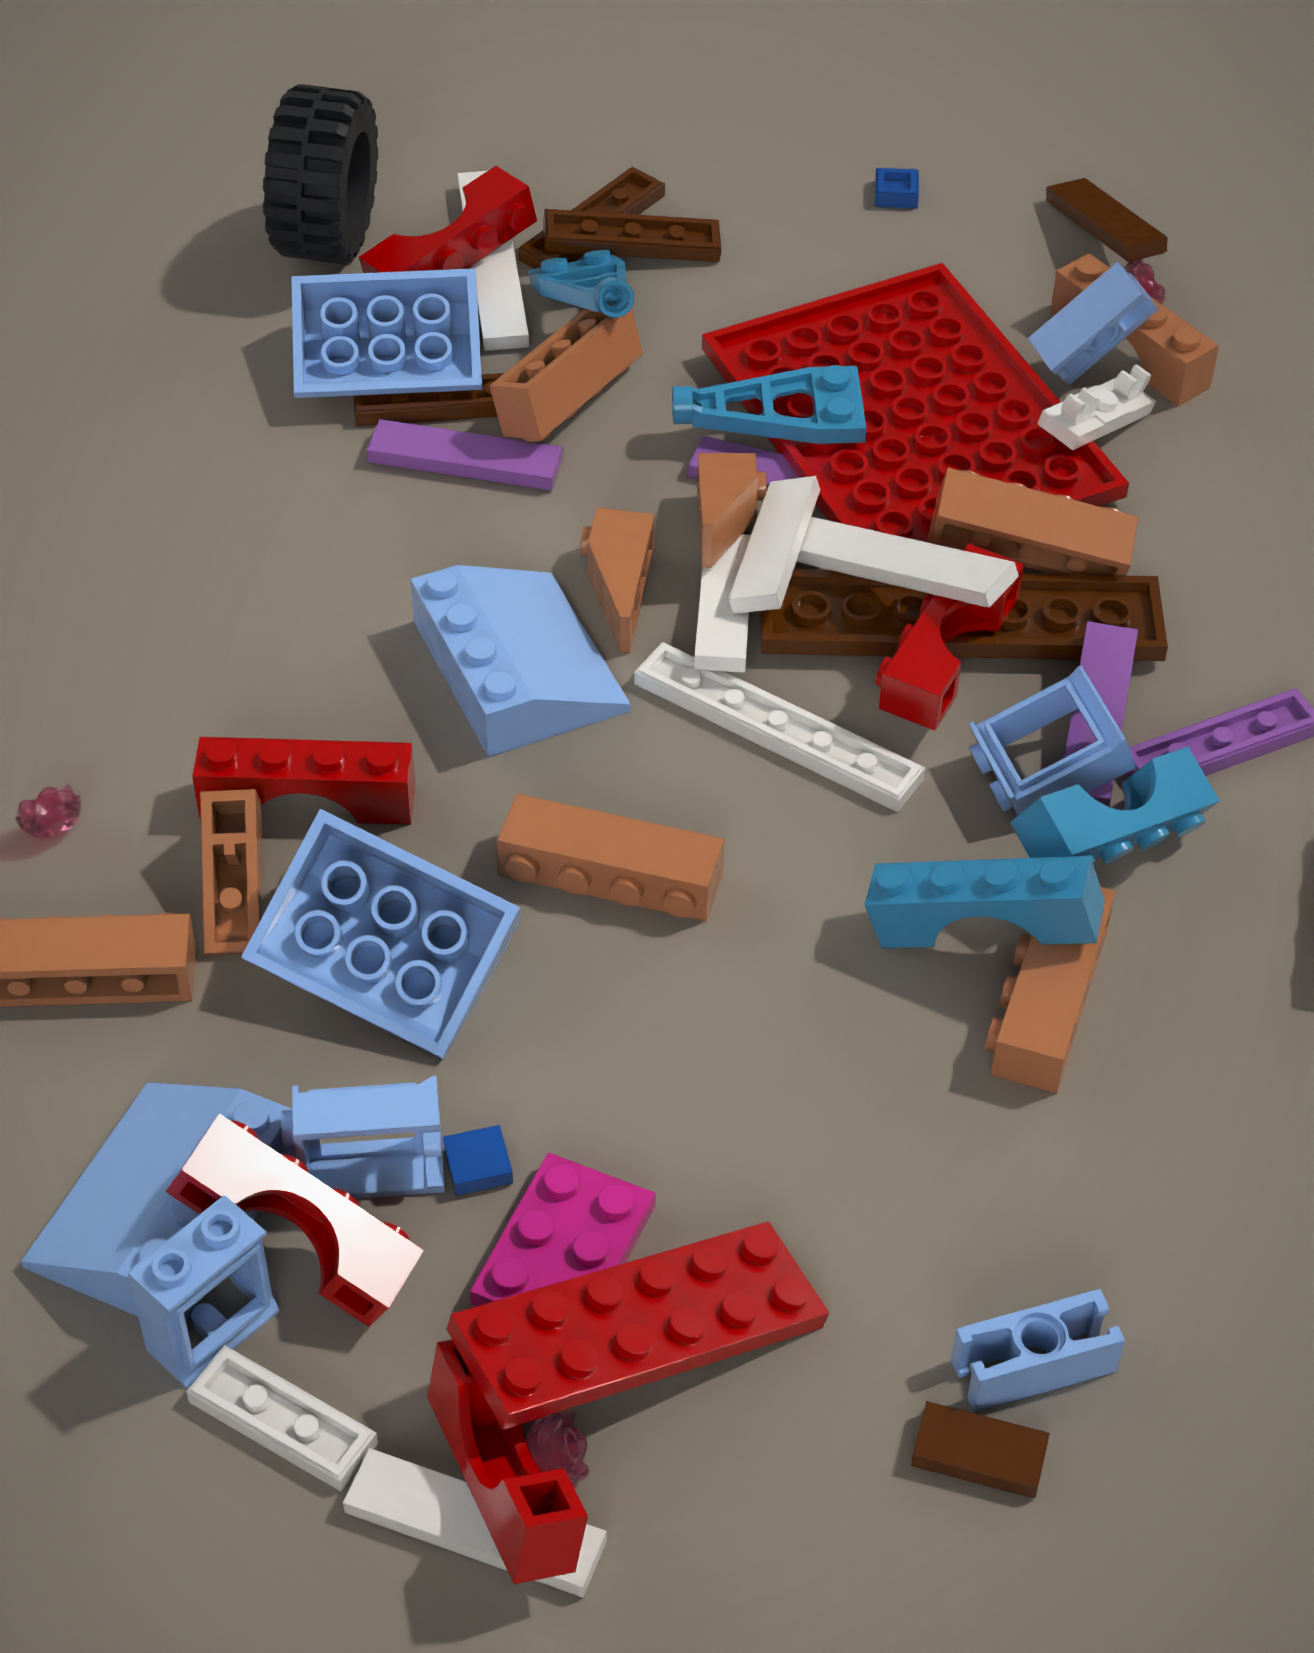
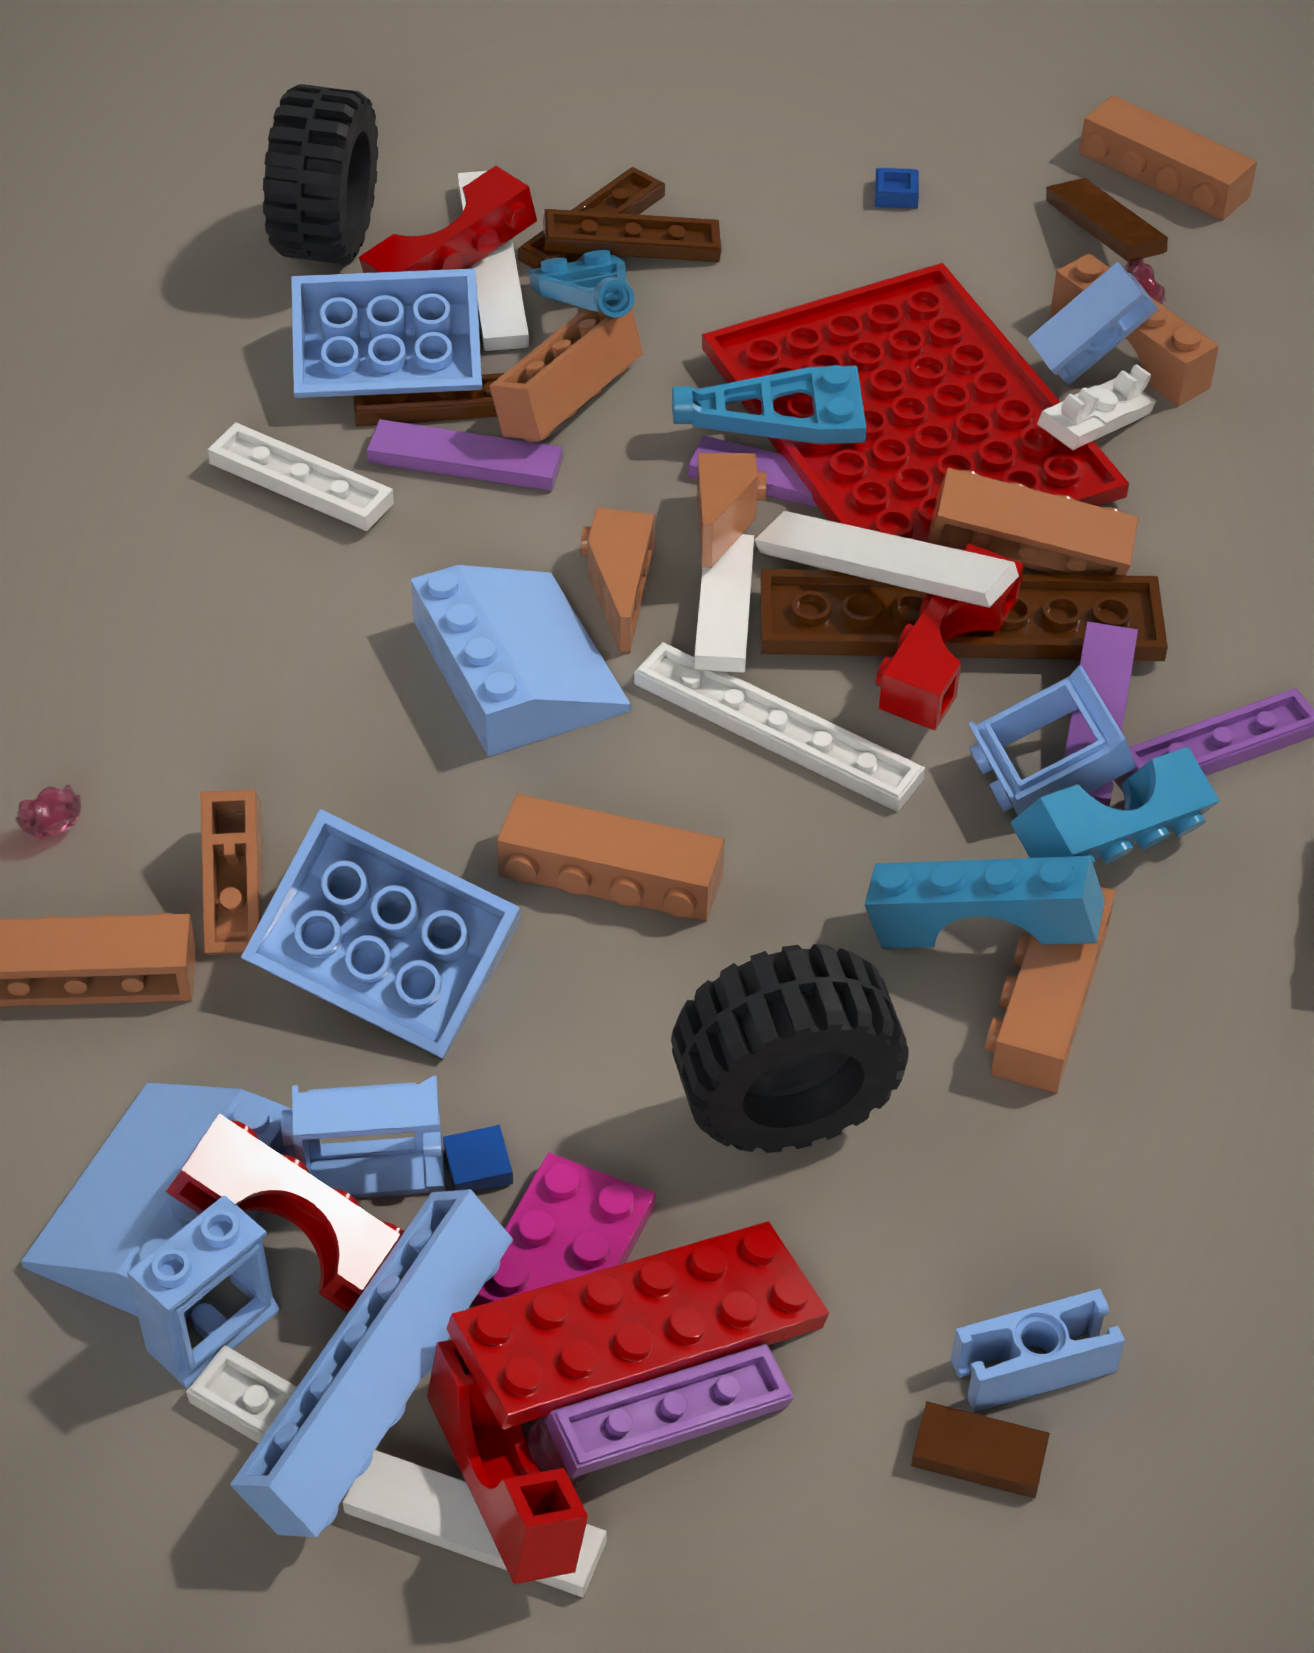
(301, 476): none -> white plate
(362, 776): red arch -> none
(371, 1365): none -> light blue brick
(668, 1410): none -> medium lavender tile
(774, 545): white tile -> none
(789, 1048): none -> black tyre
(1167, 157): none -> nougat brick

